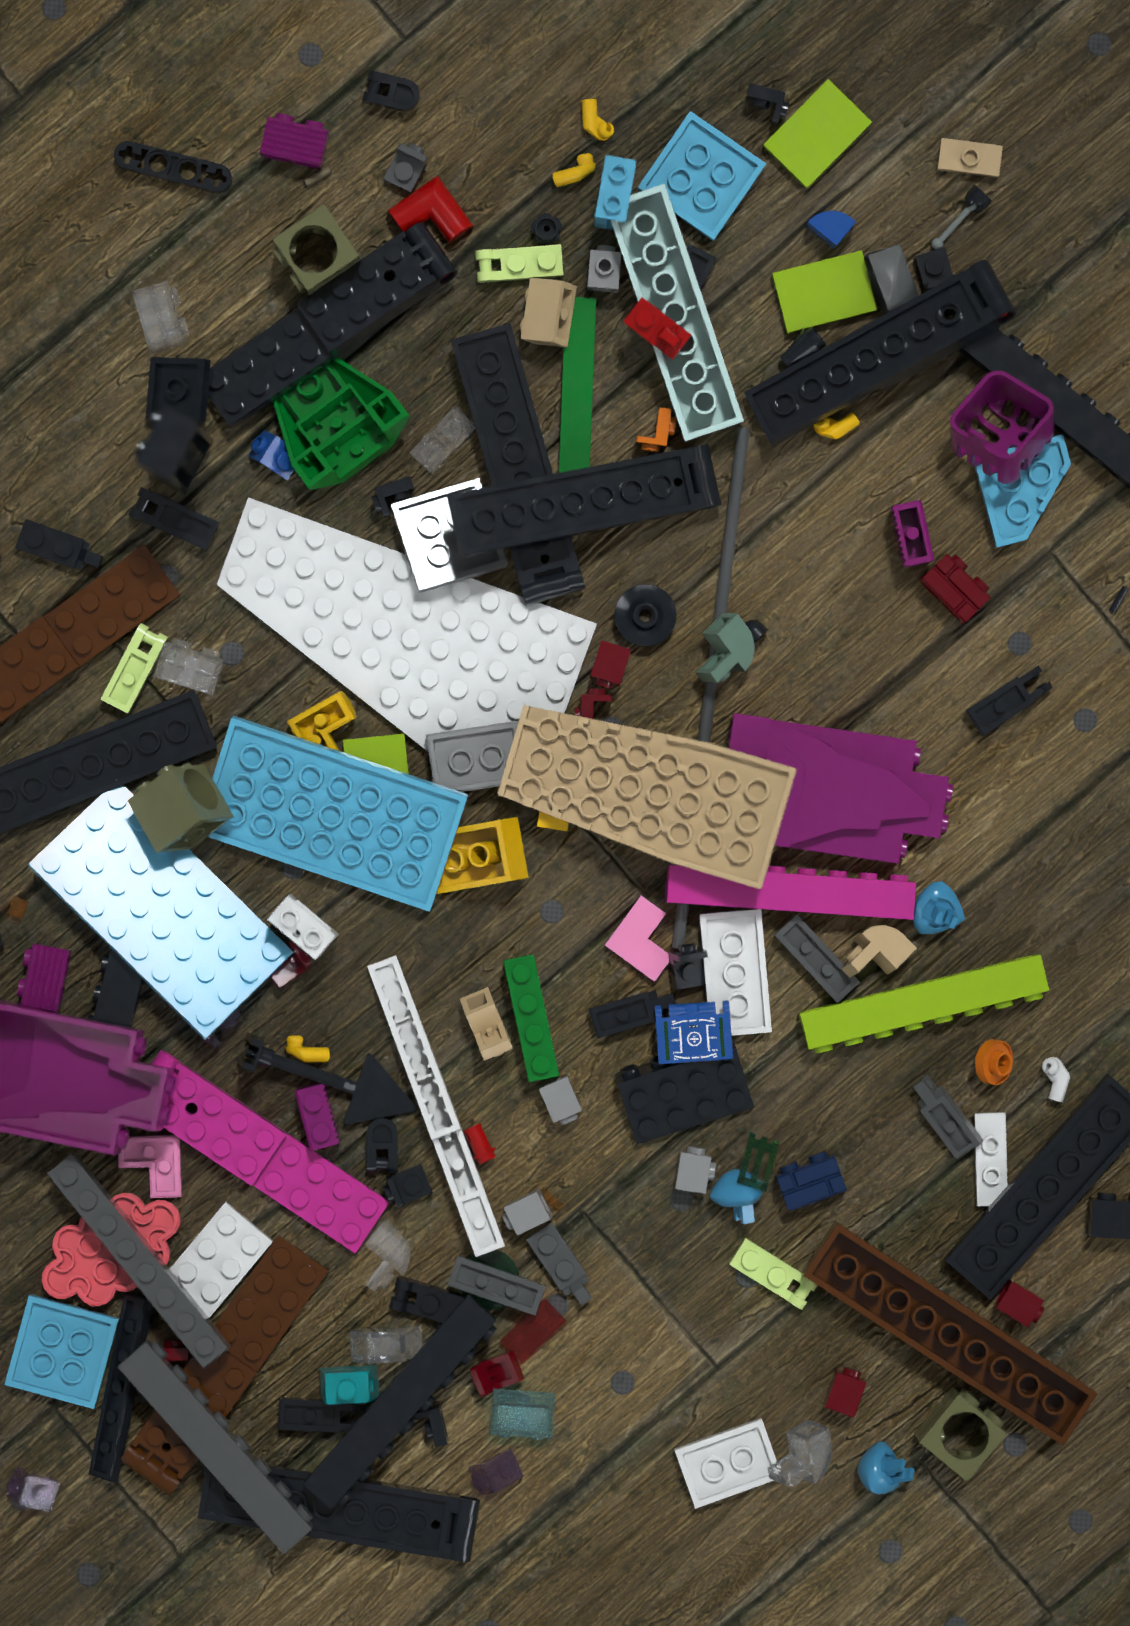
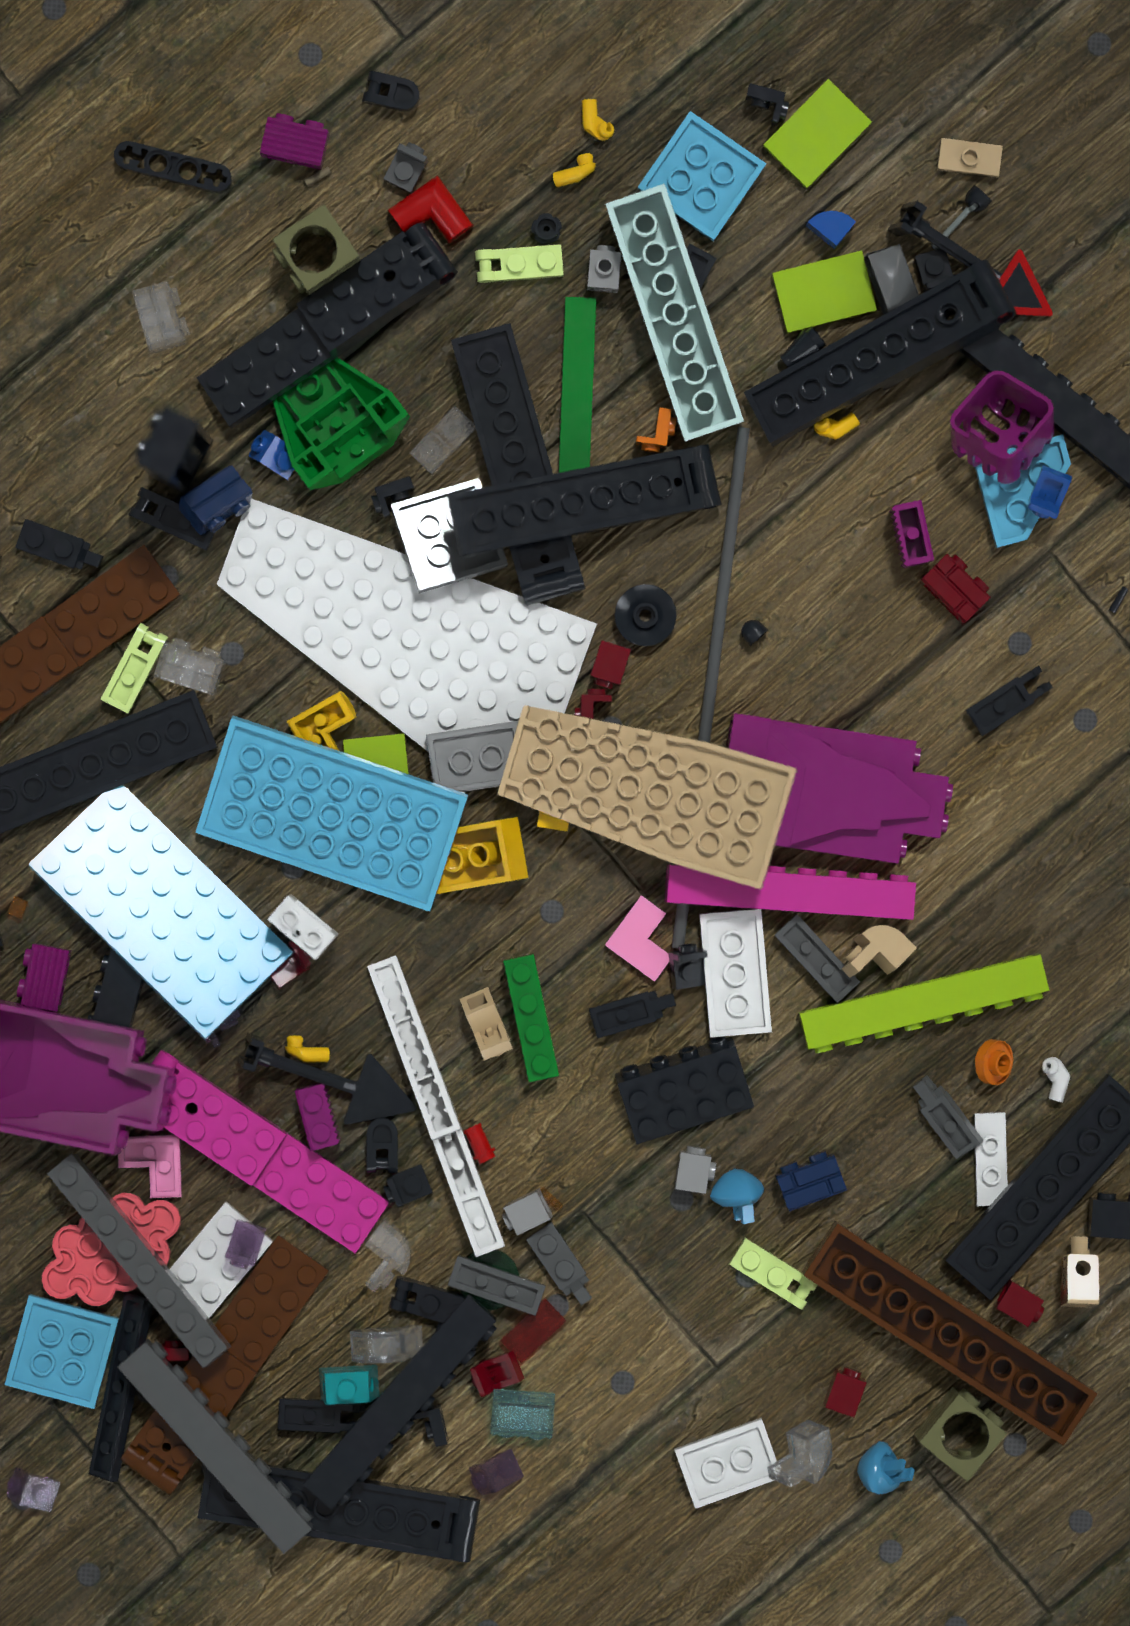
(178, 385): black plate -> none
(179, 807): olive brick -> none
(216, 500): none -> dark blue brick
(245, 1244): none -> clear purple bracket
(548, 312): tan brick -> none
(560, 1100): light grey brick -> none
(614, 191): medium azure panel -> none
(657, 328): red hinge -> none
(693, 1033): blue piece -> none
(732, 648): sand green brick -> none
(762, 1146): clear green tile -> none
(937, 909): dark azure piece -> none
(1016, 278): none -> black piece
(1049, 493): none -> blue bracket
(1075, 1288): none -> torso

